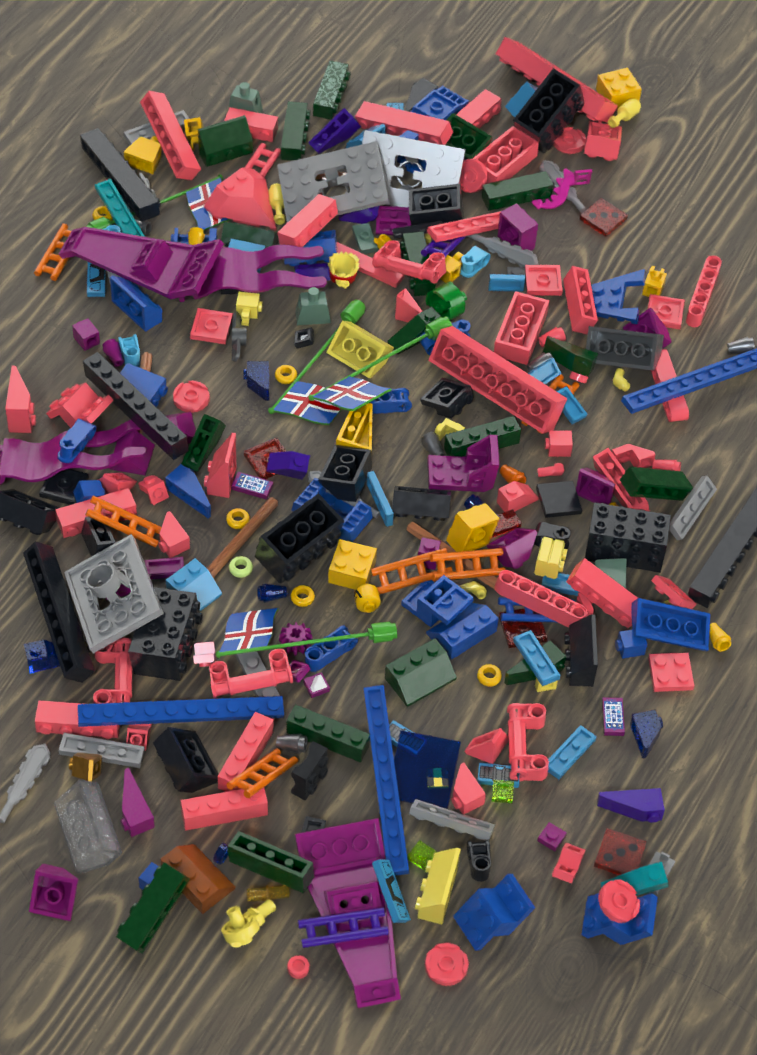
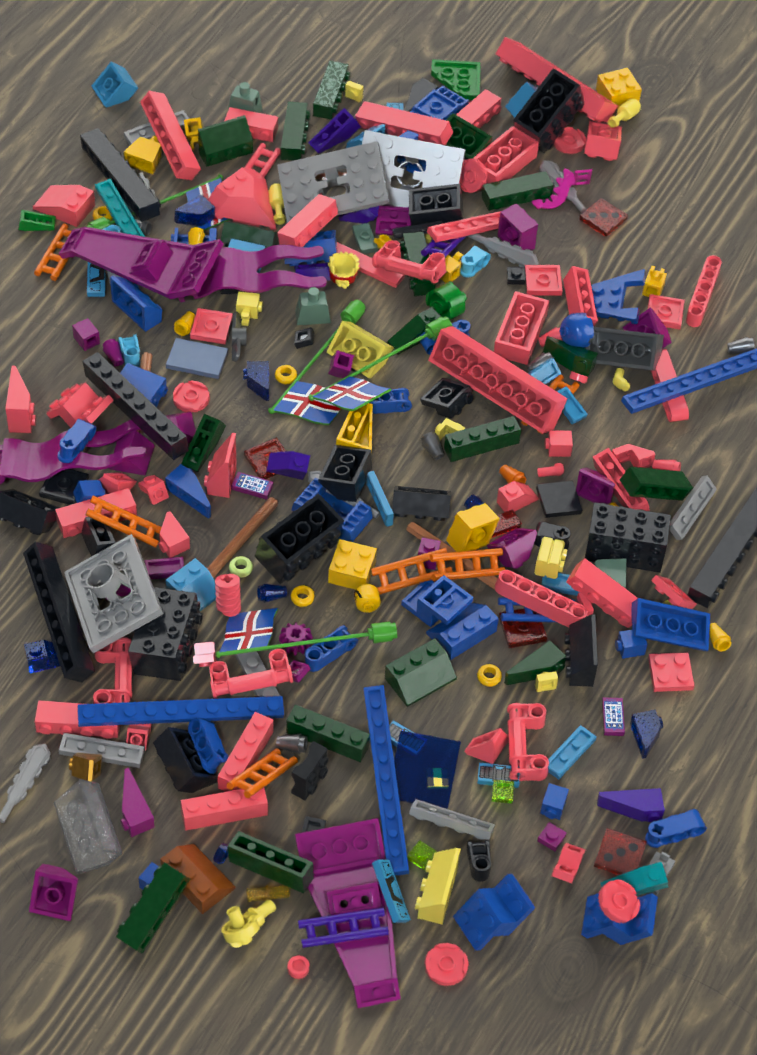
(32, 221): none -> green slope
(67, 203): none -> coral slope
(114, 85): none -> dark azure slope
(184, 324): none -> yellow cone
(195, 212): none -> clear blue slope
(197, 358): none -> sand blue tile
(207, 744): none -> blue piece
(228, 594): none -> coral piece
(237, 513): yellow piece -> none
(316, 685): magenta tile -> none
(340, 364): none -> magenta brick
(354, 91): none -> light yellow plate
(406, 306): coral slope -> none
(458, 76): none -> green plate
(467, 791): coral slope -> none
(470, 473): magenta bracket -> none
(475, 588): light yellow arm -> none
(504, 282): dark azure tile -> none
(536, 658): dark azure tile -> none
(554, 801): none -> blue brick
(577, 330): none -> blue cylinder
(675, 828): none -> blue piece

